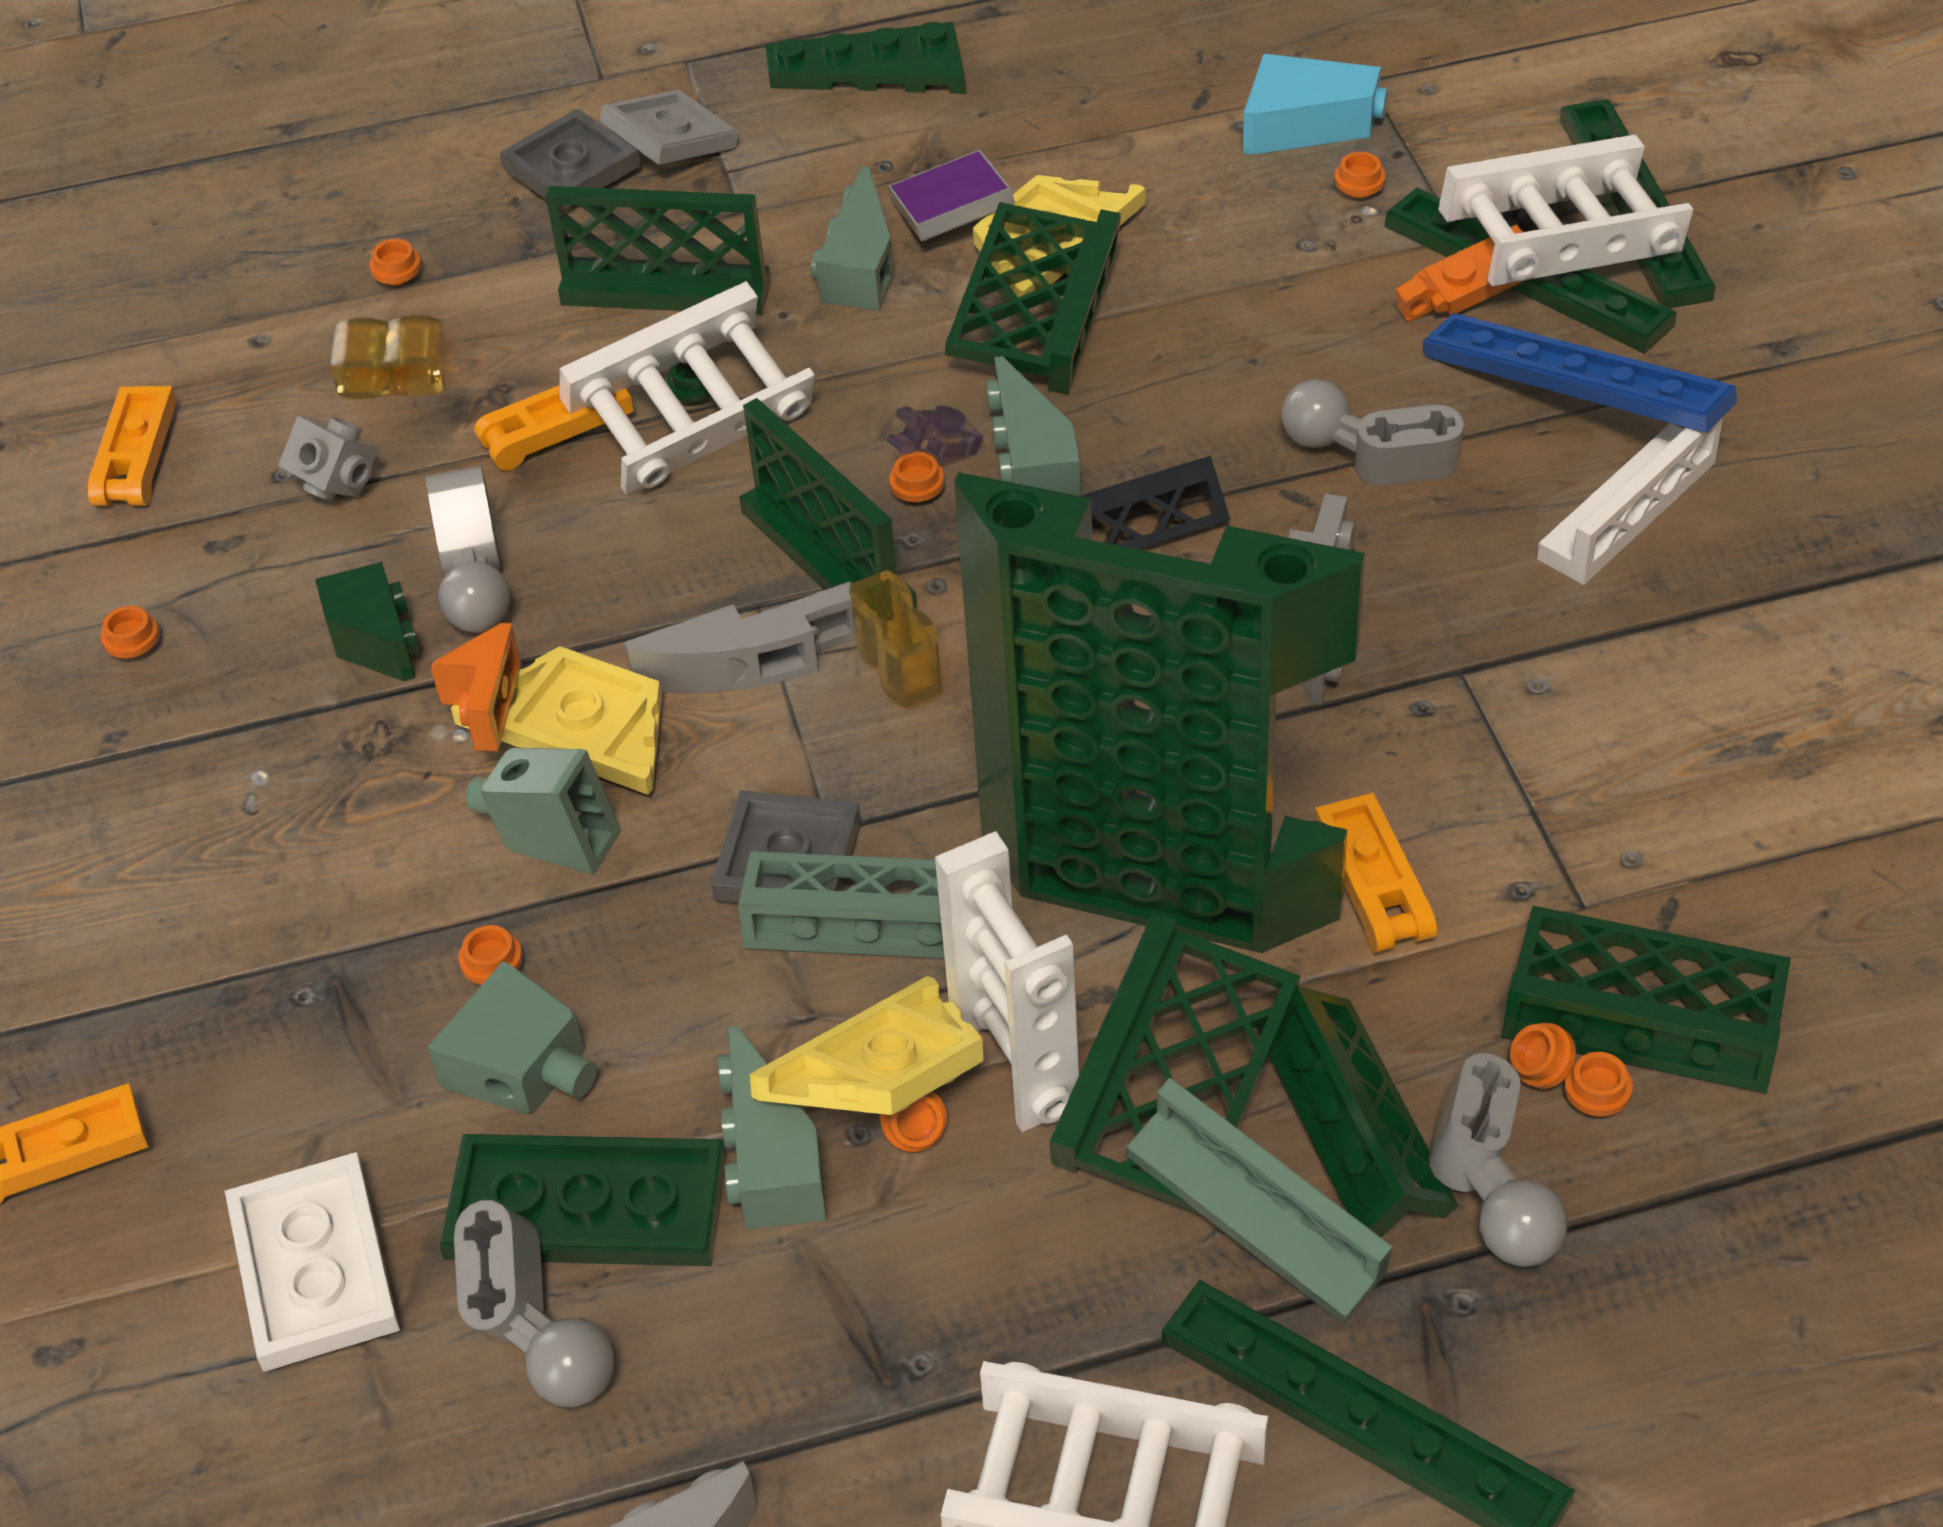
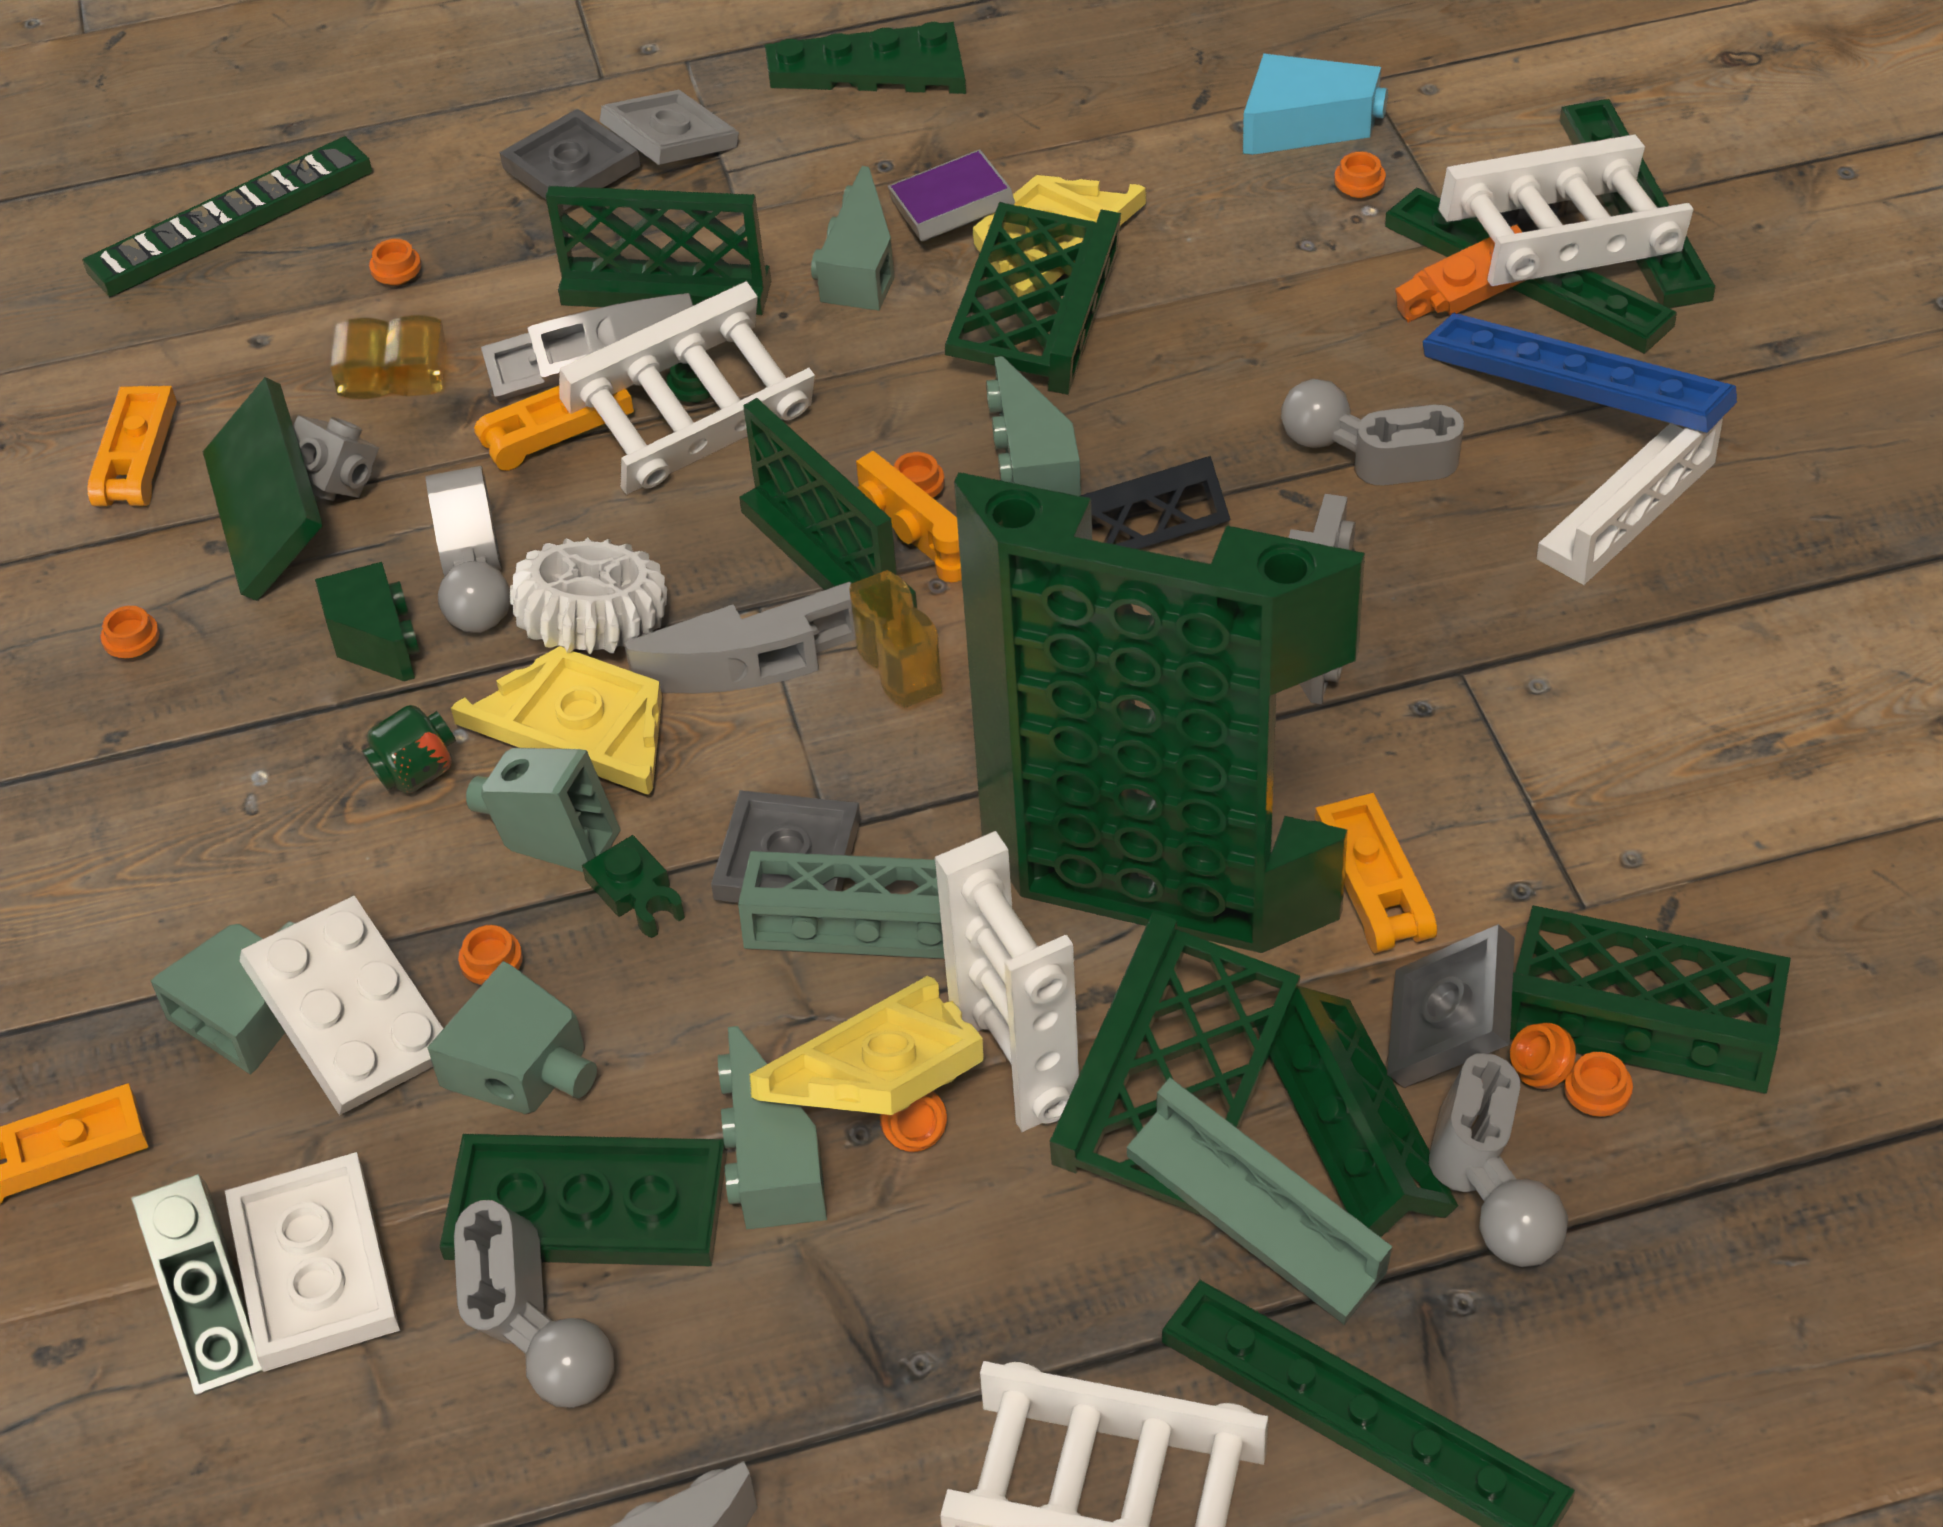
(198, 1282): none -> slope
(218, 1002): none -> sand green torso
(226, 216): none -> dark green tile
(261, 489): none -> dark green tile
(344, 1003): none -> white plate
(409, 749): none -> dark green head
(482, 682): orange slope -> none
(534, 358): none -> light grey slope
(588, 595): none -> white gear
(633, 879): none -> dark green plate
(913, 514): none -> light orange plate
(938, 430): plate -> none
(1451, 1006): none -> flat silver plate

